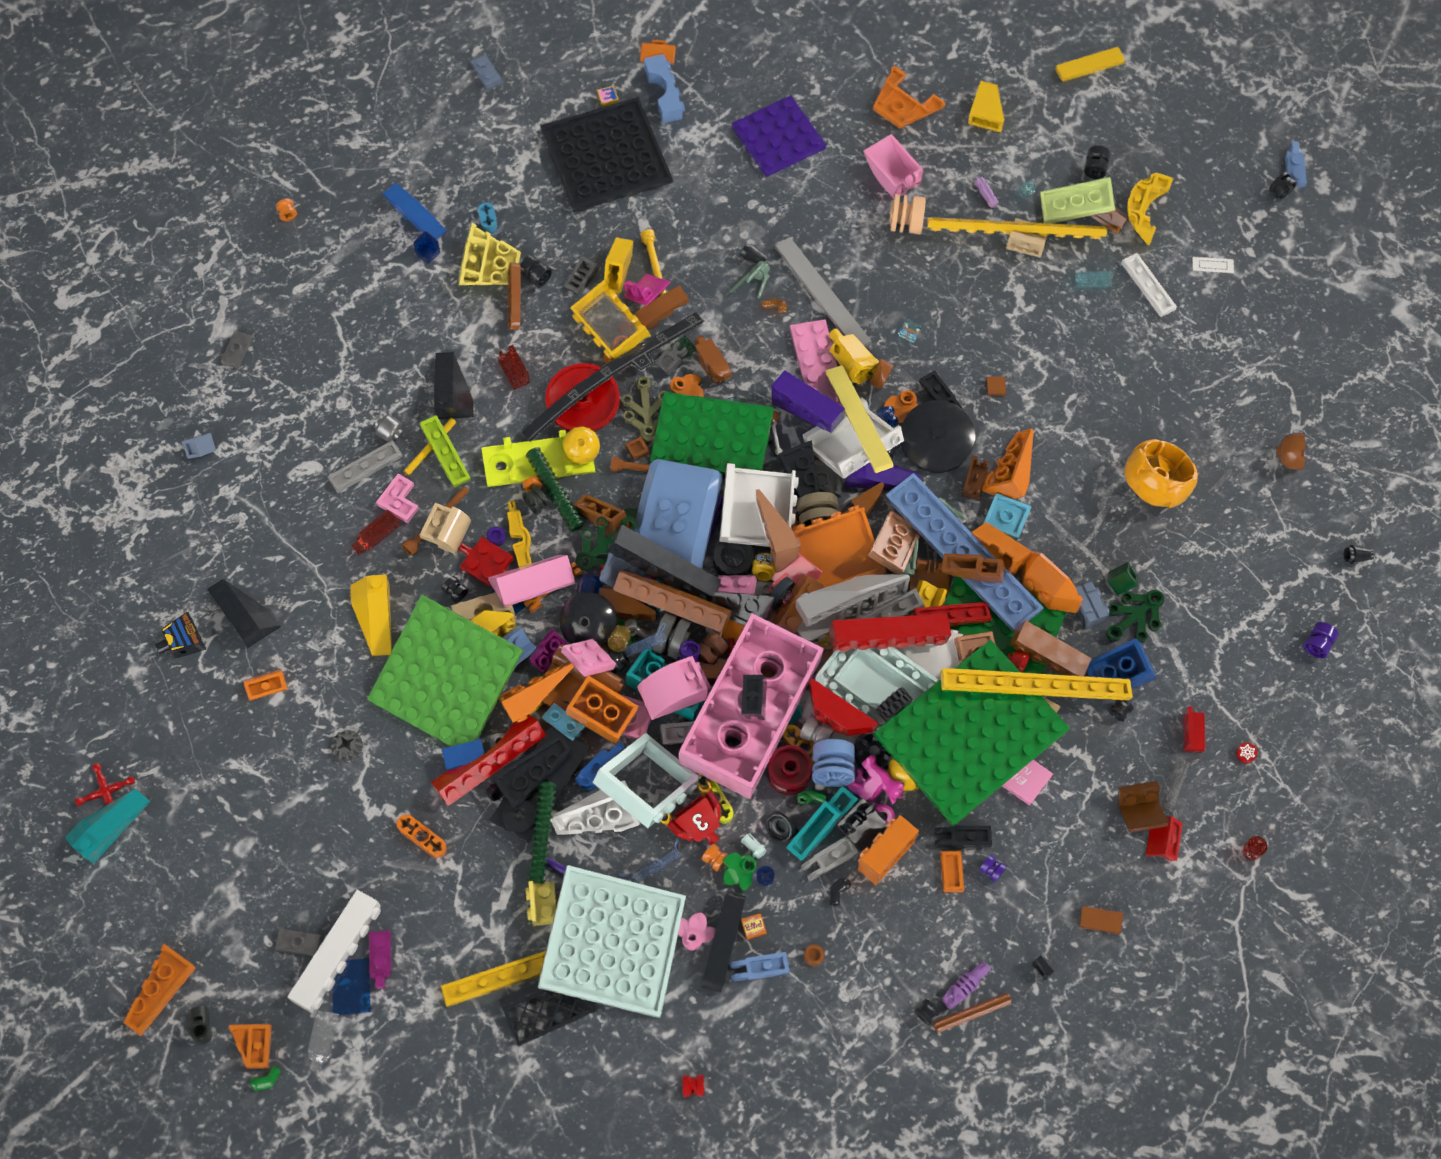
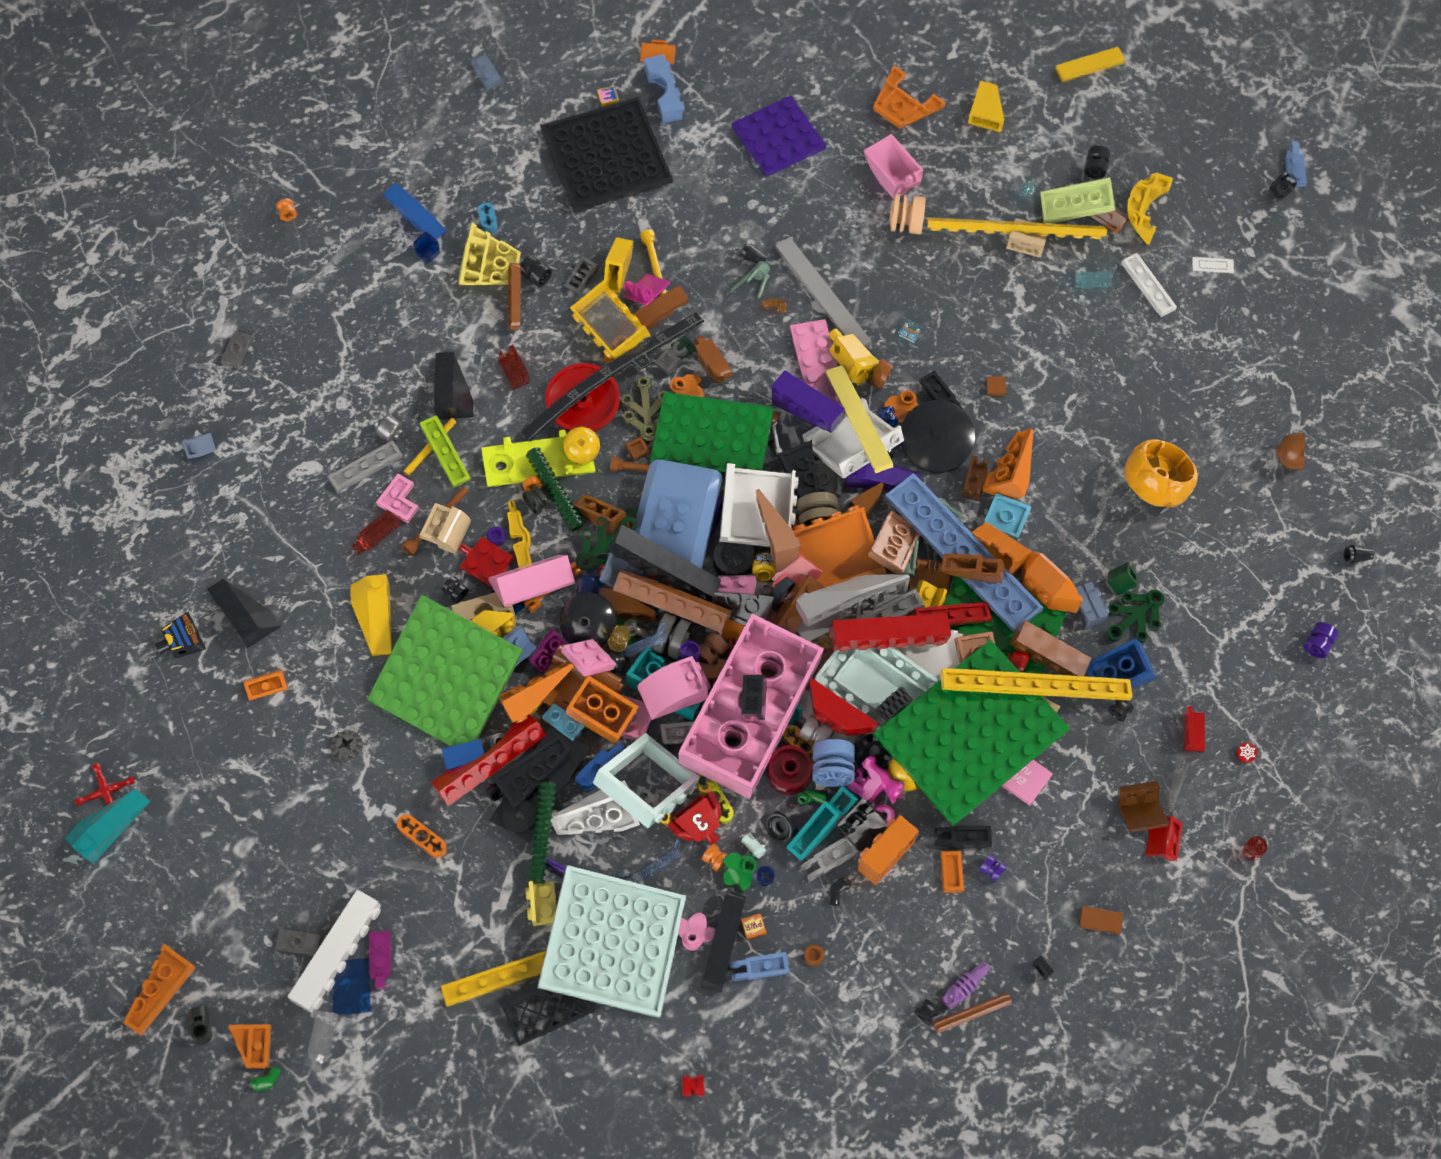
(986, 192): lavender axle -> none

